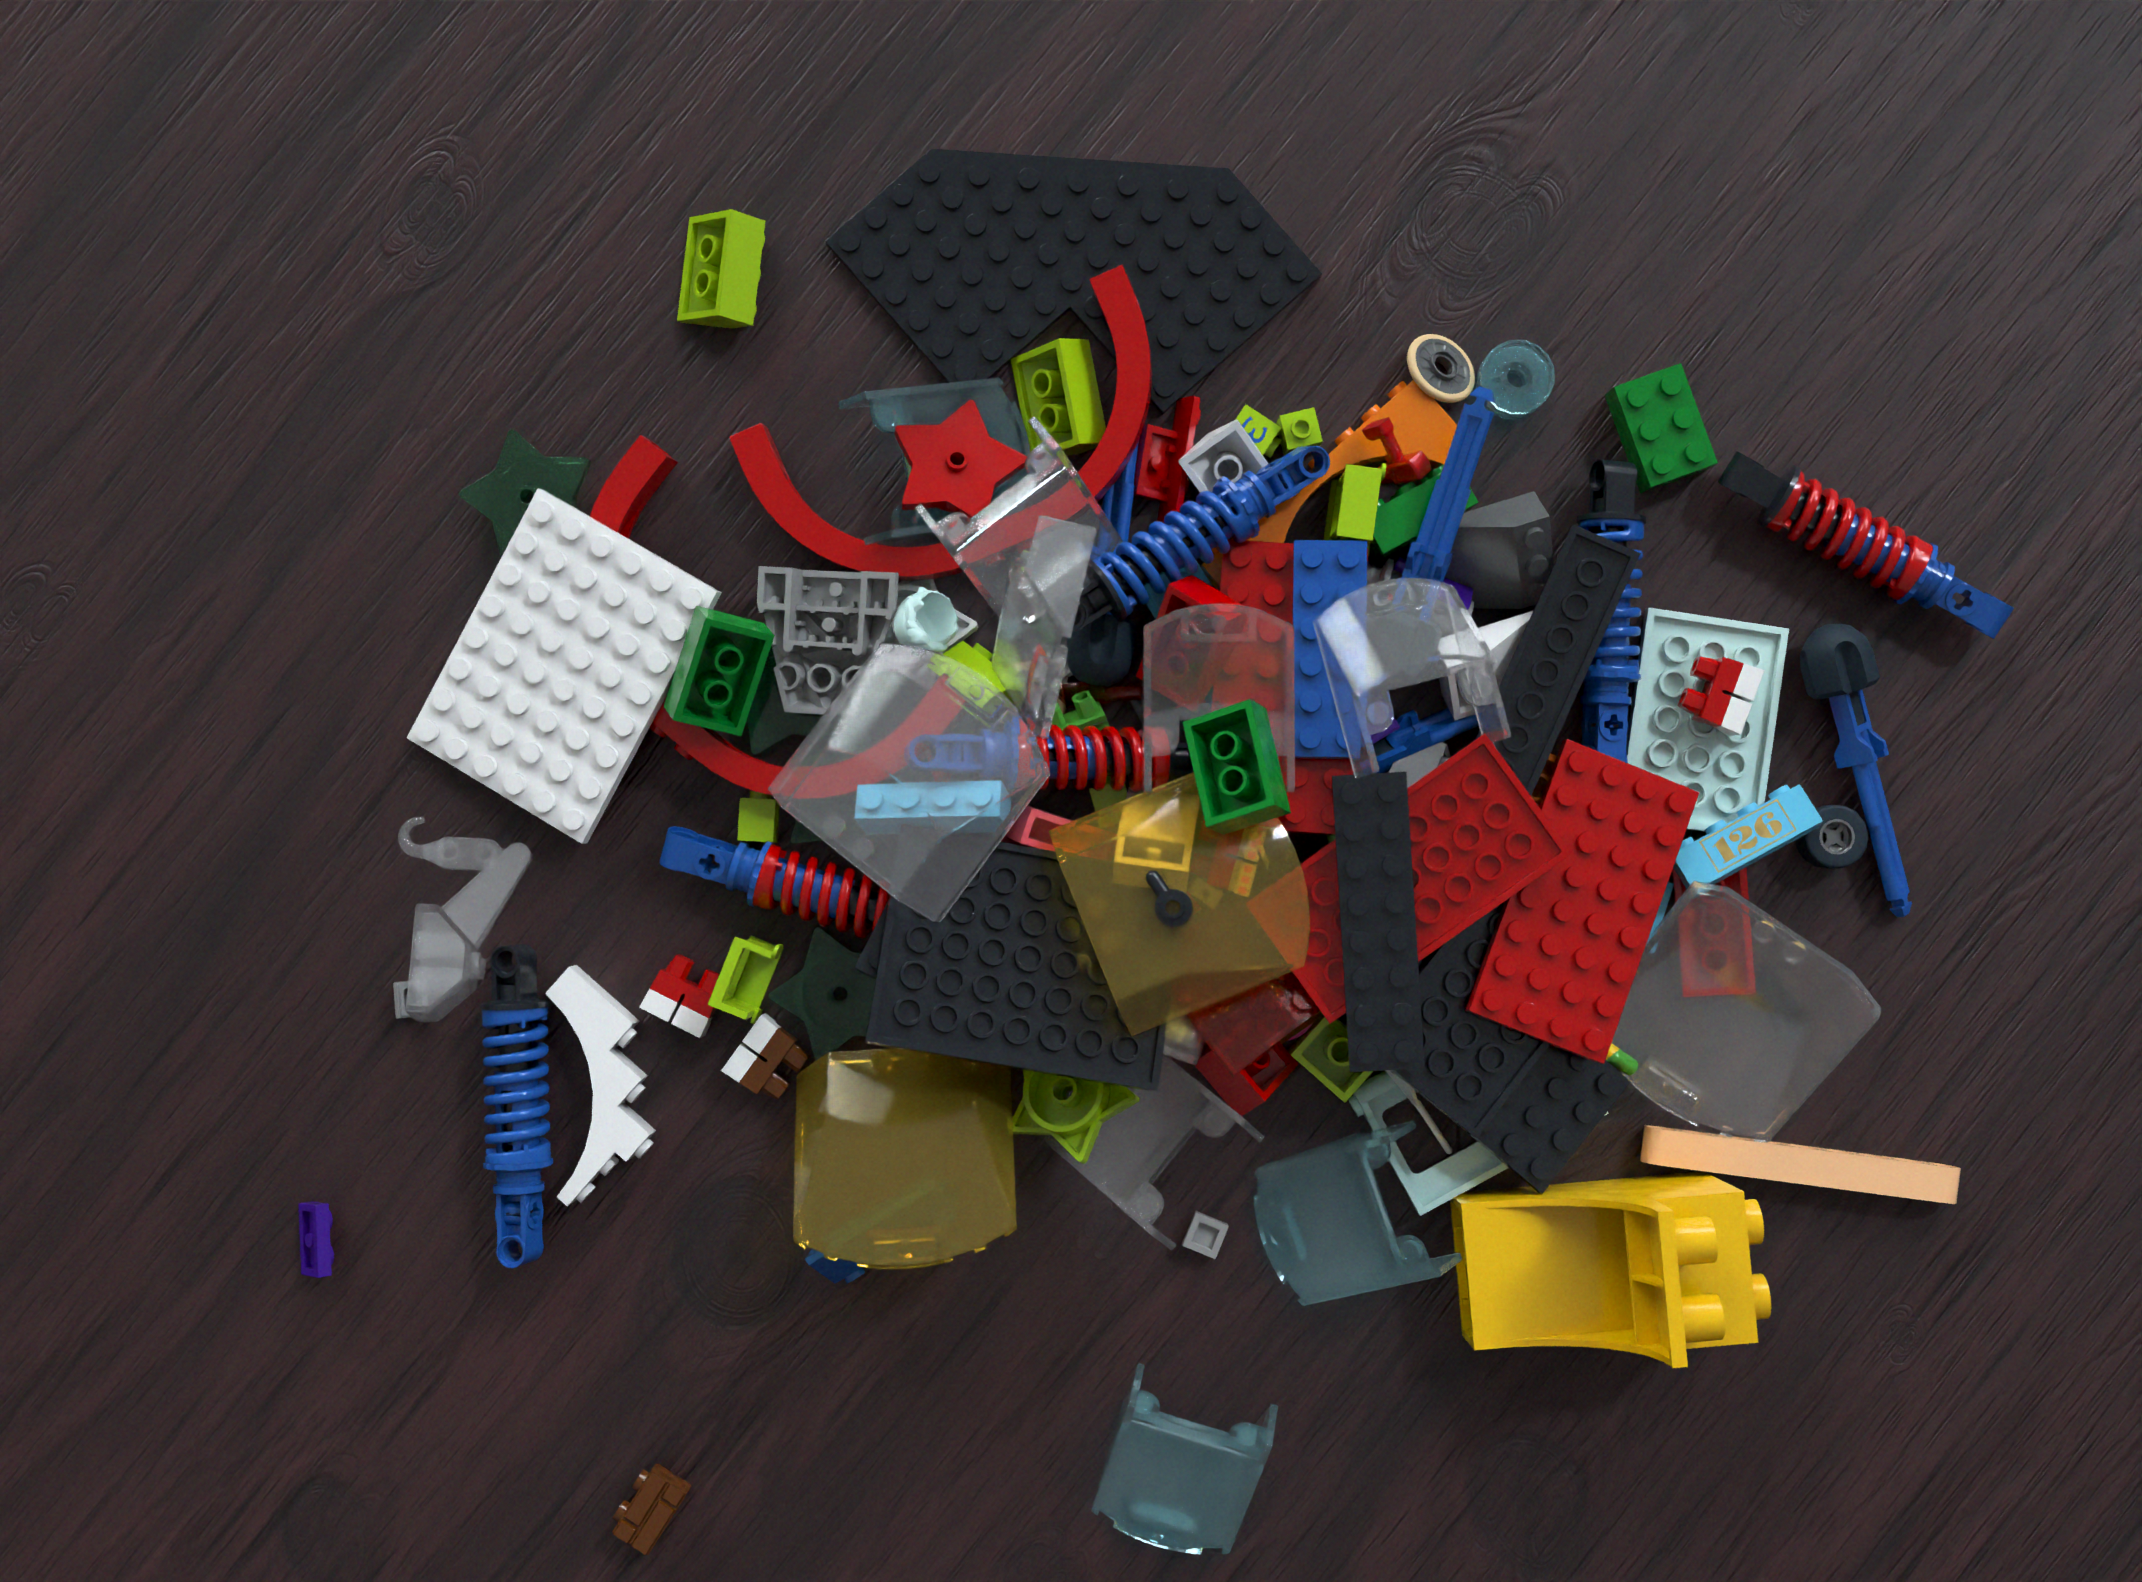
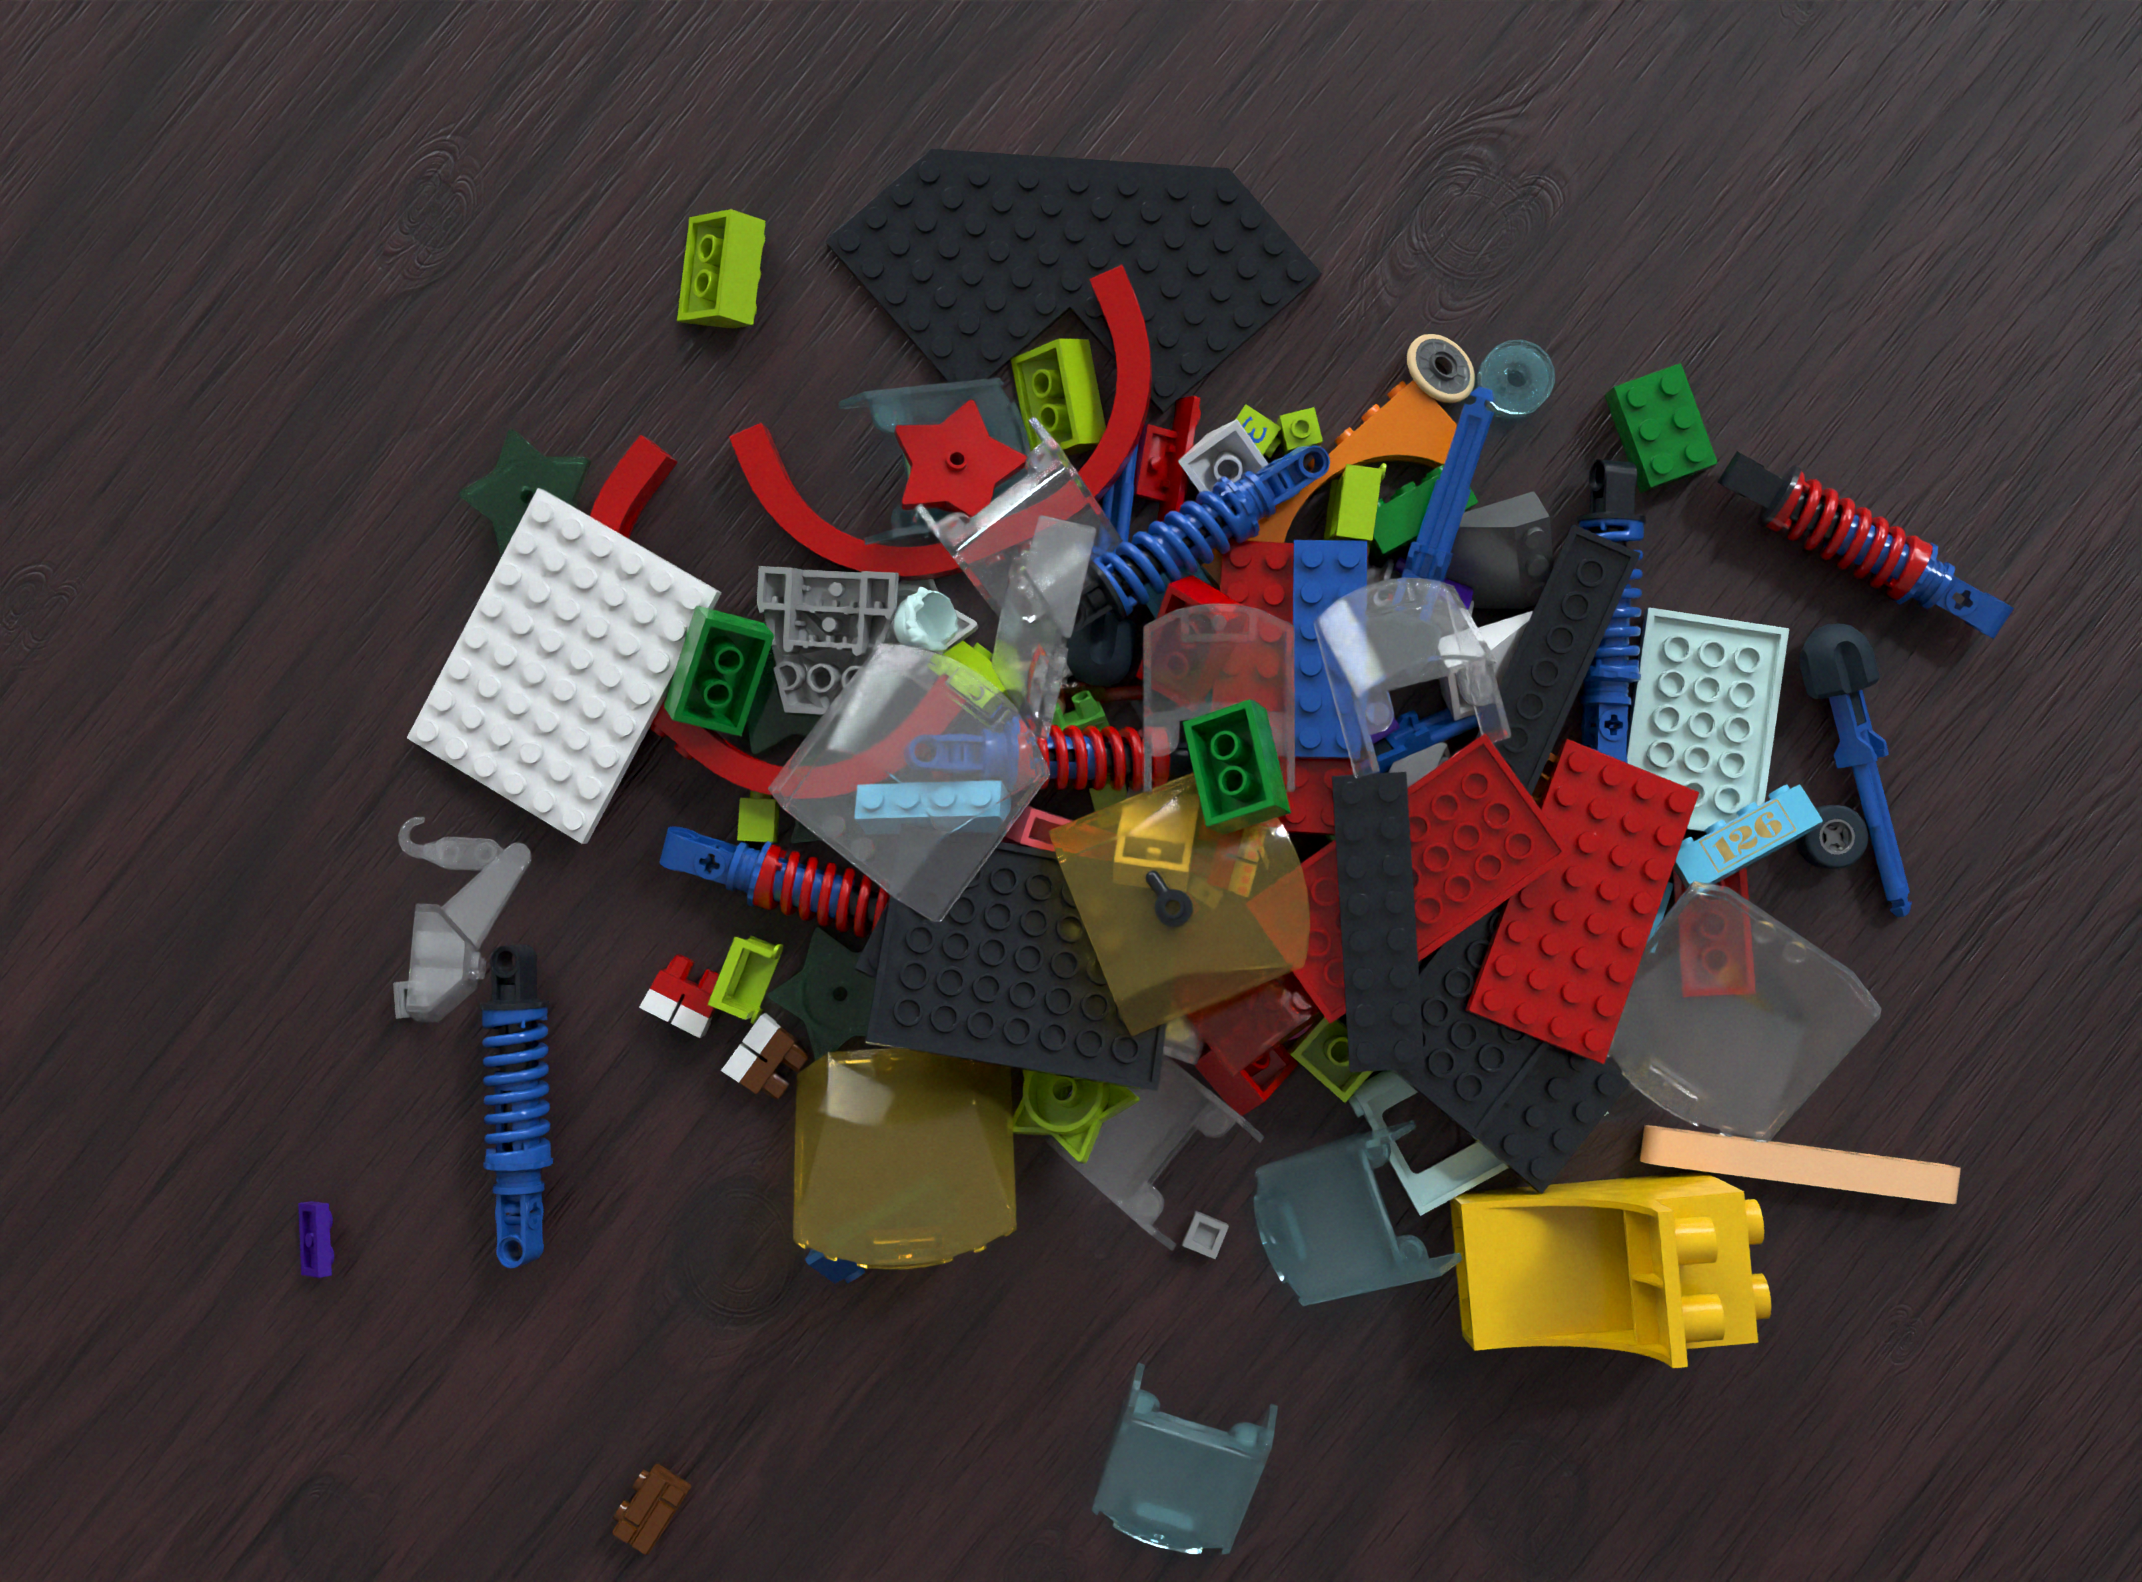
(614, 1127): white arch -> none
(1399, 467): red piece -> none
(1411, 1095): white piece -> none
(1621, 1060): bright green arm -> none
(1725, 693): red hips -> none

